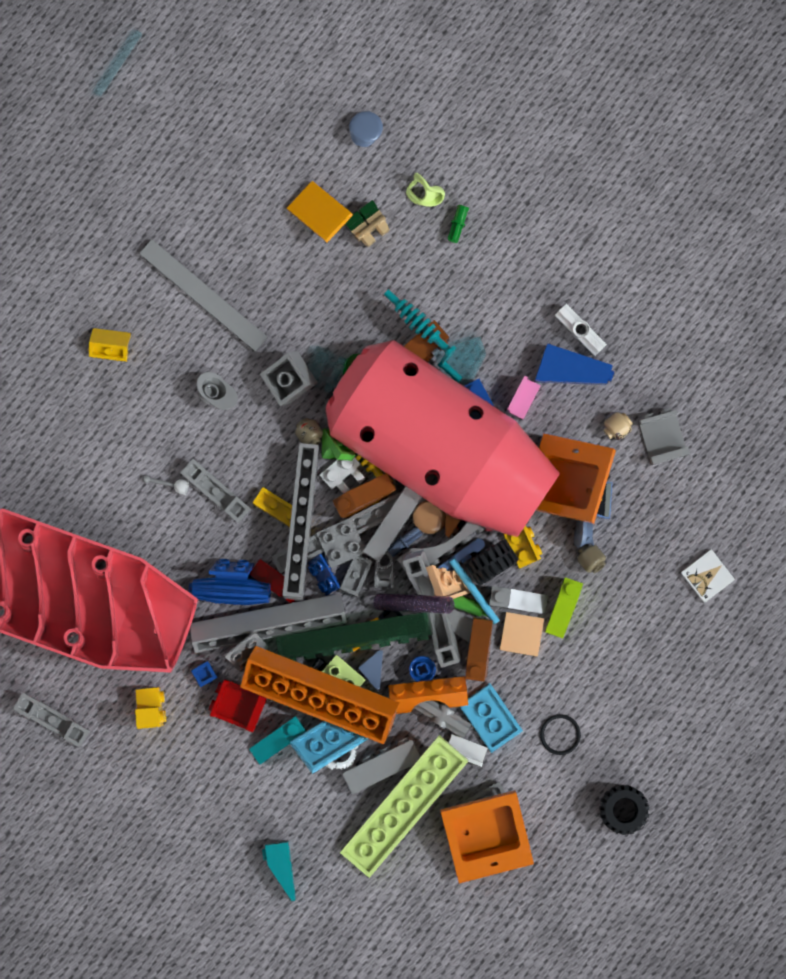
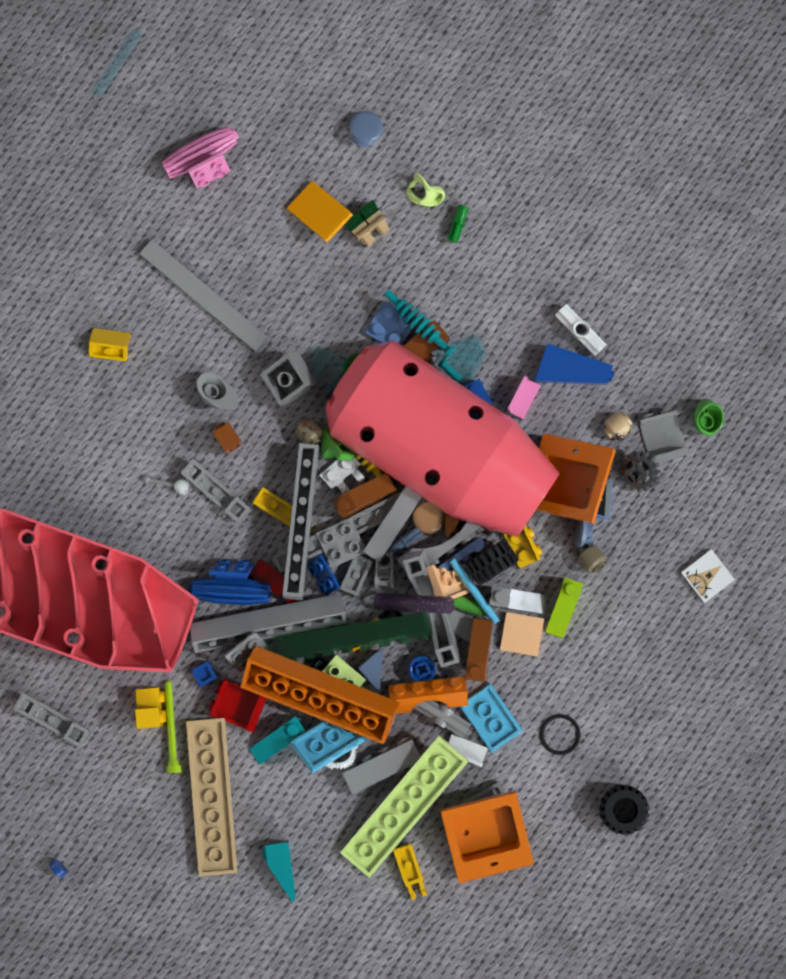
(58, 868): none -> blue tile
(173, 764): none -> lime piece
(202, 157): none -> bright pink plate
(211, 797): none -> tan plate
(227, 437): none -> dark orange brick
(388, 325): none -> medium blue plate
(409, 869): none -> yellow hinge
(639, 471): none -> dark grey gear
(708, 417): none -> bright green hair

